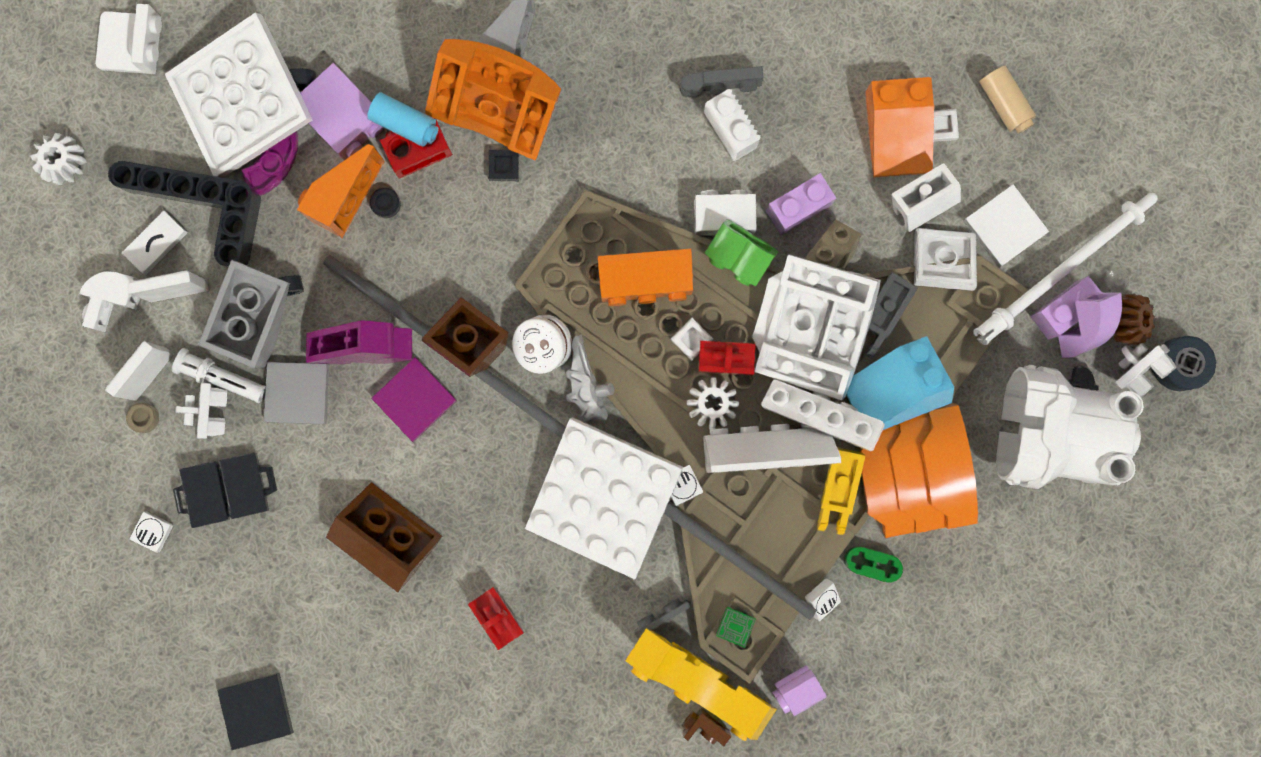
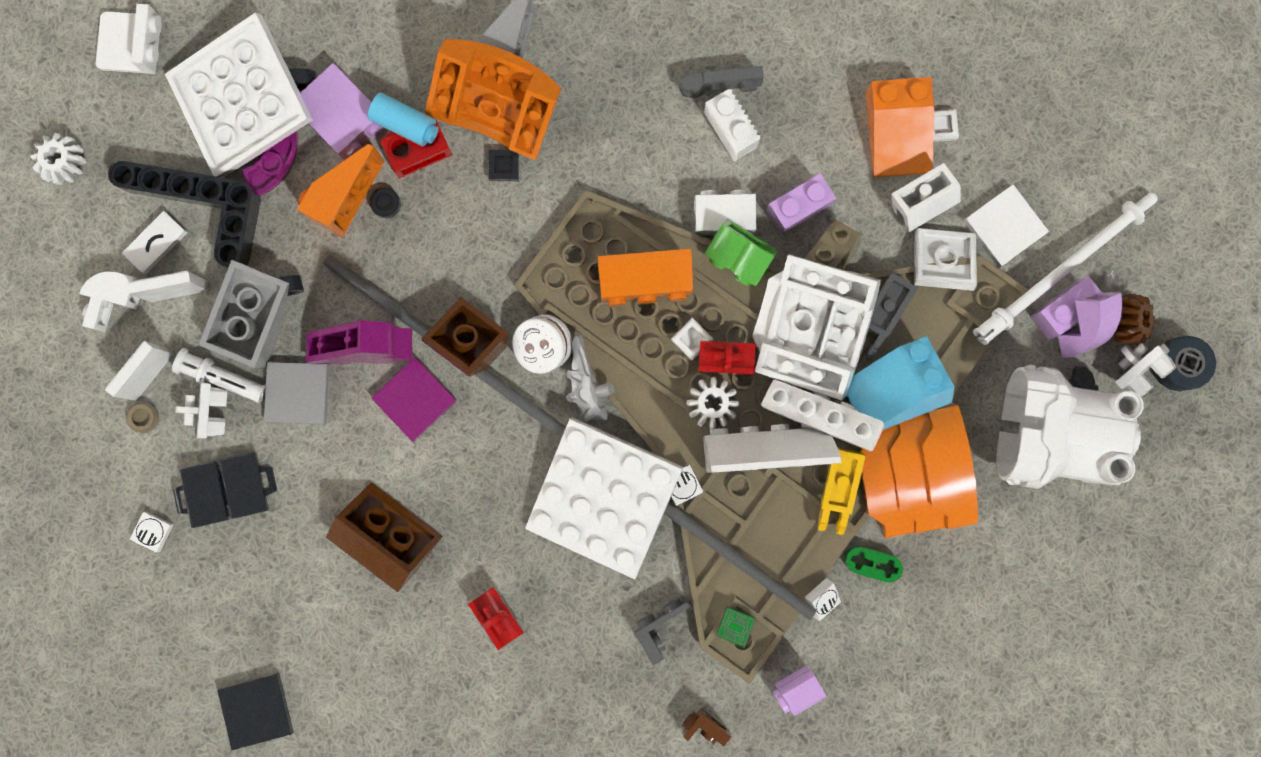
(700, 682): yellow brick -> none
(1008, 100): tan brick -> none

